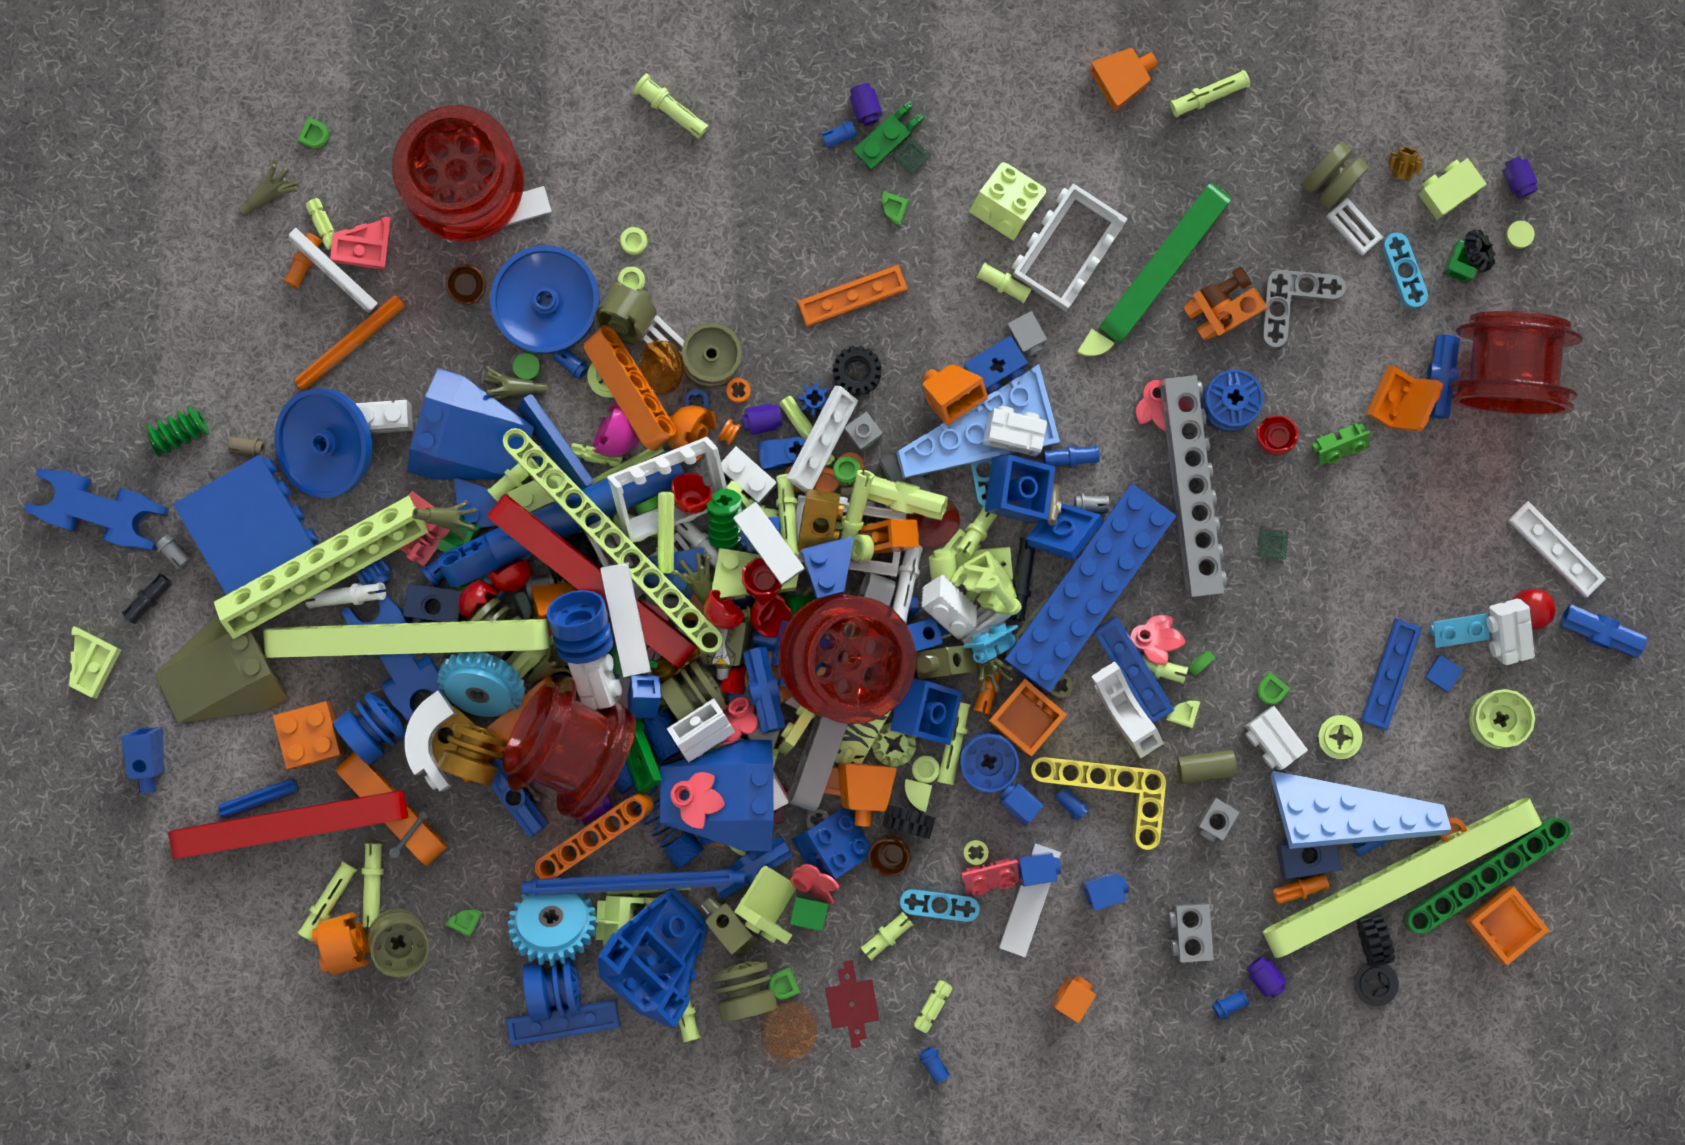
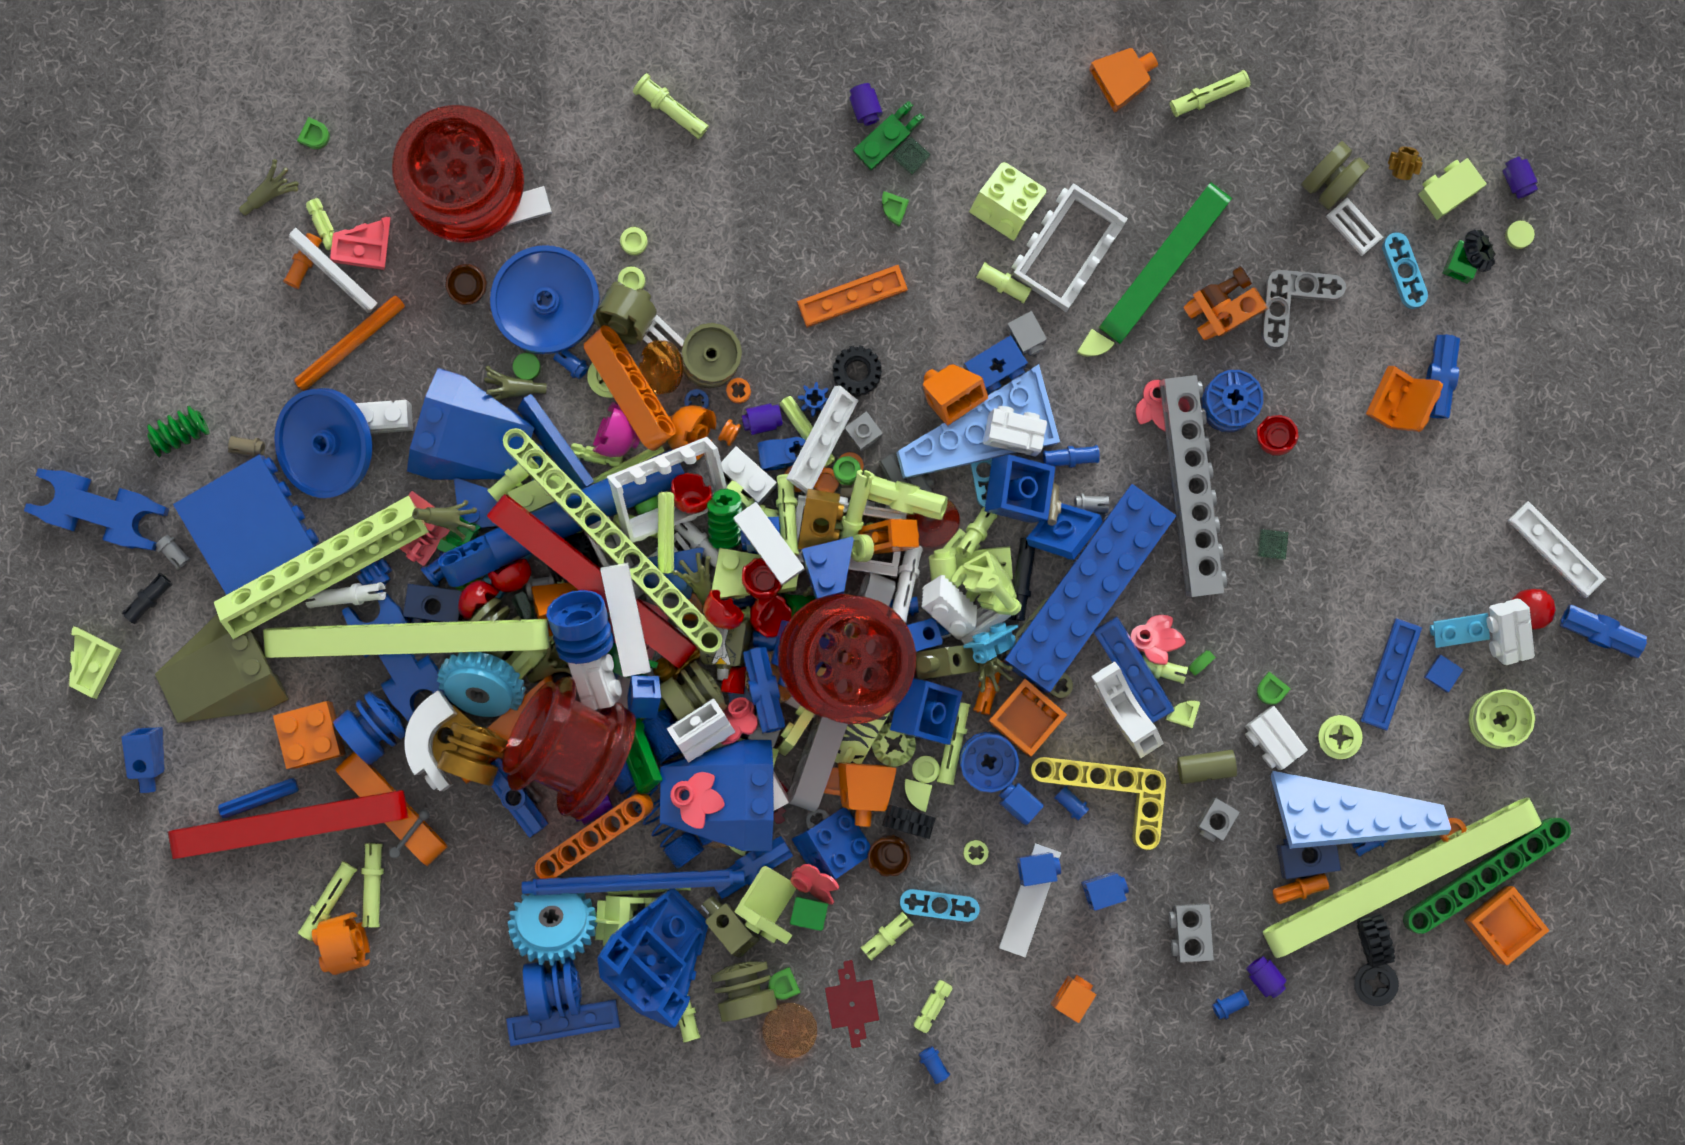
(403, 956): olive wheel -> none
(465, 921): bright green tile -> none
(839, 134): blue pin -> none
(1001, 875): coral hinge -> none
(1353, 440): bright green hinge -> none
(1516, 363): clear red wheel -> none

